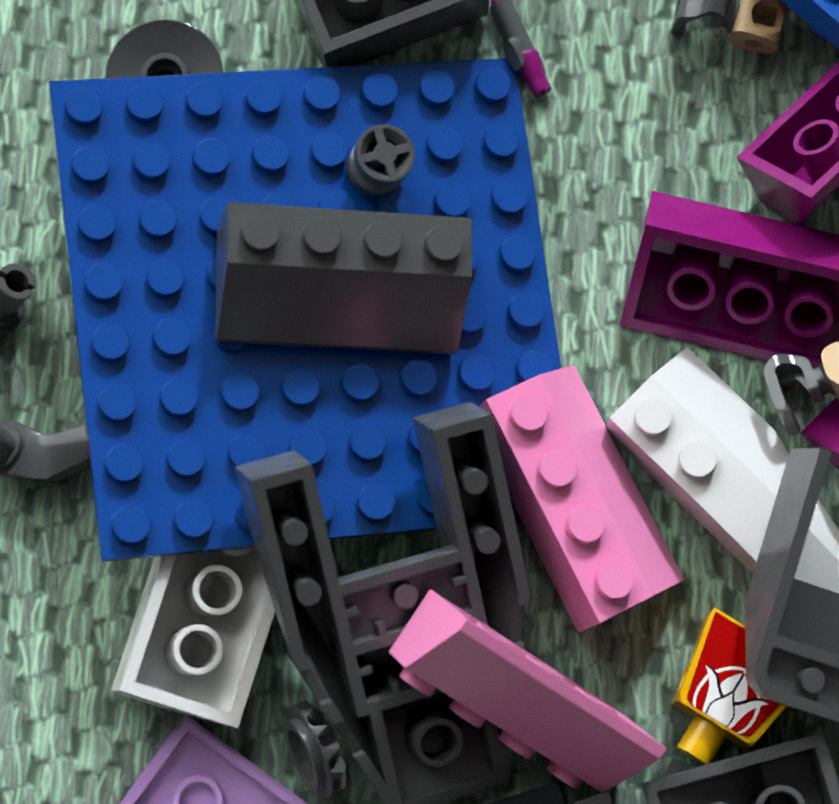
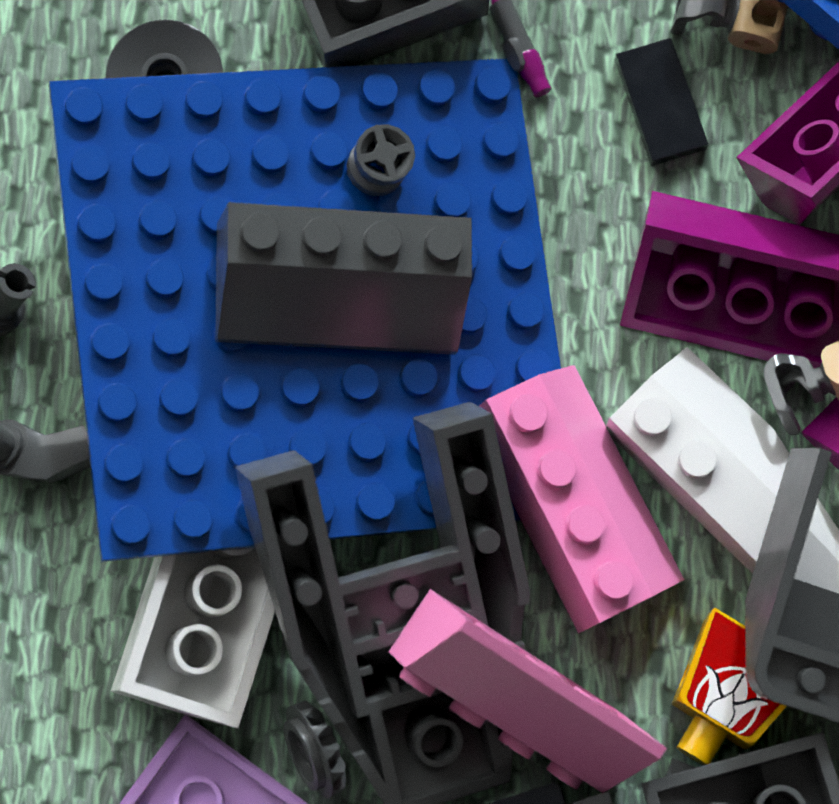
(661, 101): none -> black tile

